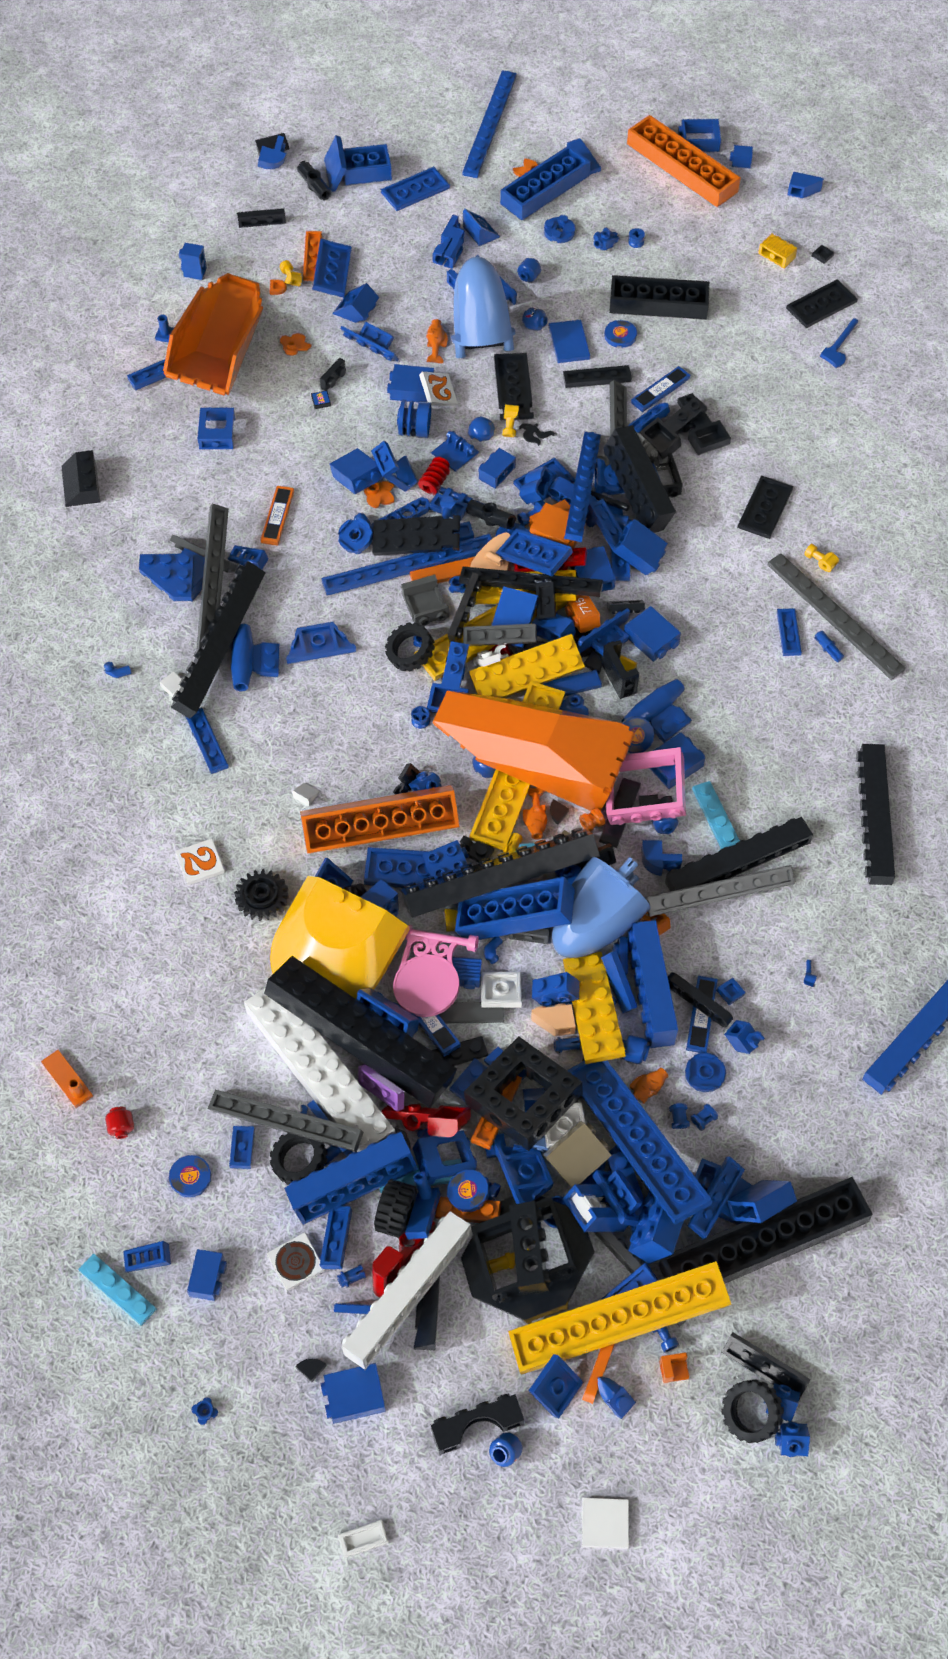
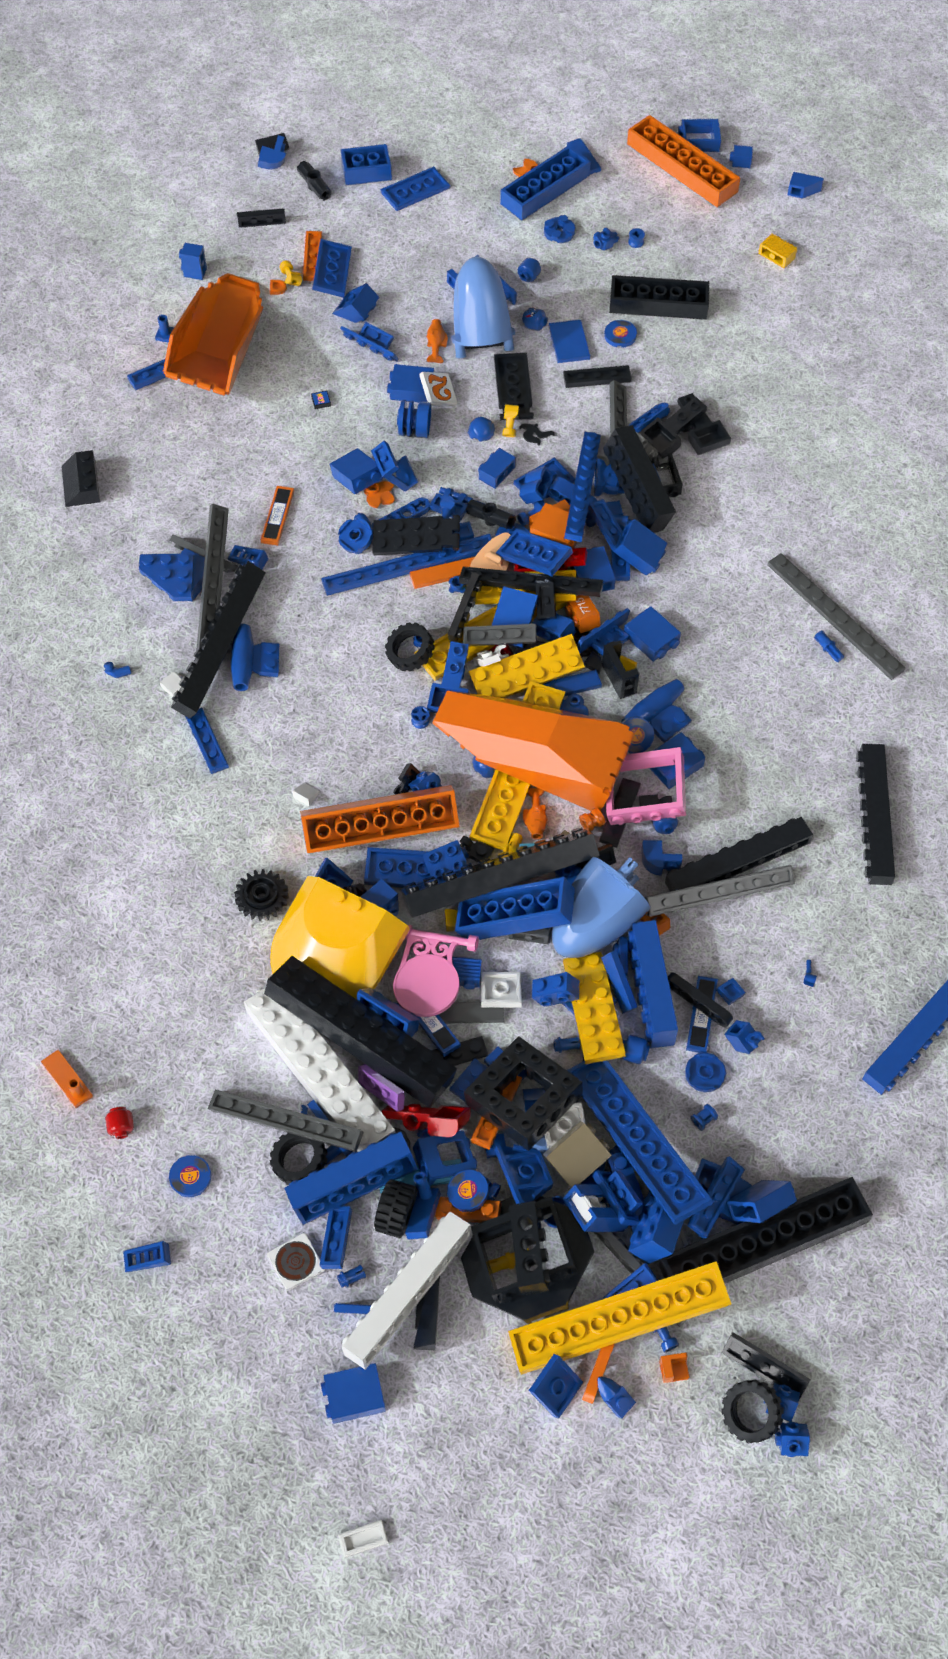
(117, 1289): medium azure plate -> none
(198, 1410): blue plate -> none
(199, 862): white tile -> none
(206, 1275): blue brick -> none
(216, 437): blue window -> none
(242, 1147): blue plate -> none
(294, 343): orange plate -> none
(311, 1368): black tile -> none
(318, 642): blue wing -> none
(330, 377): black plate -> none
(335, 163): blue tile -> none
(391, 1261): red plate -> none
(424, 600): dark grey panel -> none
(434, 475): red piece -> none
(451, 244): blue plate -> none
(455, 451): blue hinge -> none
(478, 228): blue slope -> none
(489, 124): blue plate -> none
(490, 950): blue arm -> none
(503, 1413): black arch -> none
(505, 1449): blue head -> none
(555, 1020): light nougat slope -> none
(558, 811): black tile -> none
(605, 1523): white tile -> none
(611, 501): black bar -> none
(633, 605): black plate -> none
(648, 1084): orange animal -> none
(660, 389): tile -> none
(679, 1116): blue bush -> none
(715, 814): medium azure plate -> none
(765, 507): black tile -> none
(789, 632): blue tile -> none
(821, 303): black tile -> none
(822, 254): black tile -> none
(826, 562): yellow leg -> none
(831, 354): blue piece -> none

